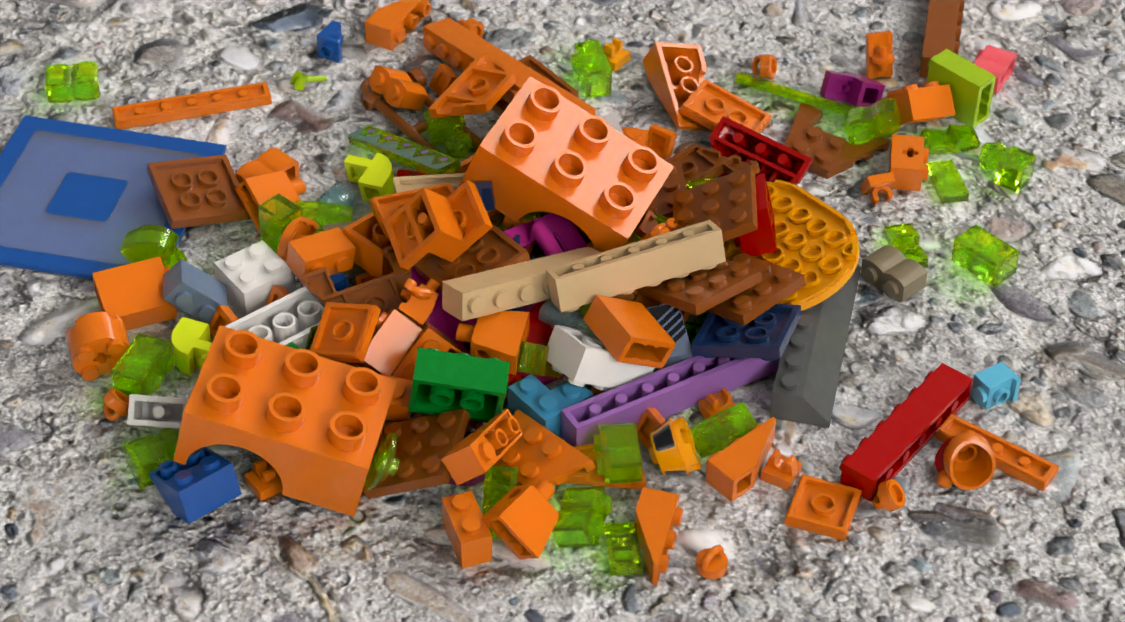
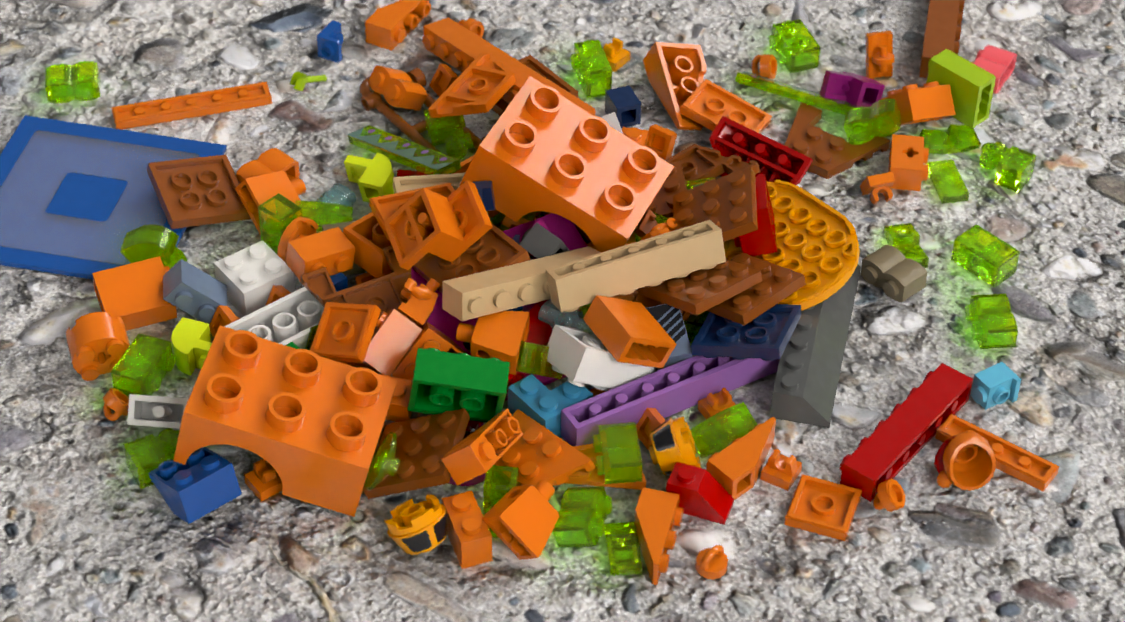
(418, 525): none -> light orange cone
(541, 242): none -> dark grey brick
(625, 105): none -> dark blue brick
(700, 493): none -> red slope
(795, 46): none -> clear neon green brick
(992, 321): none -> clear neon green brick

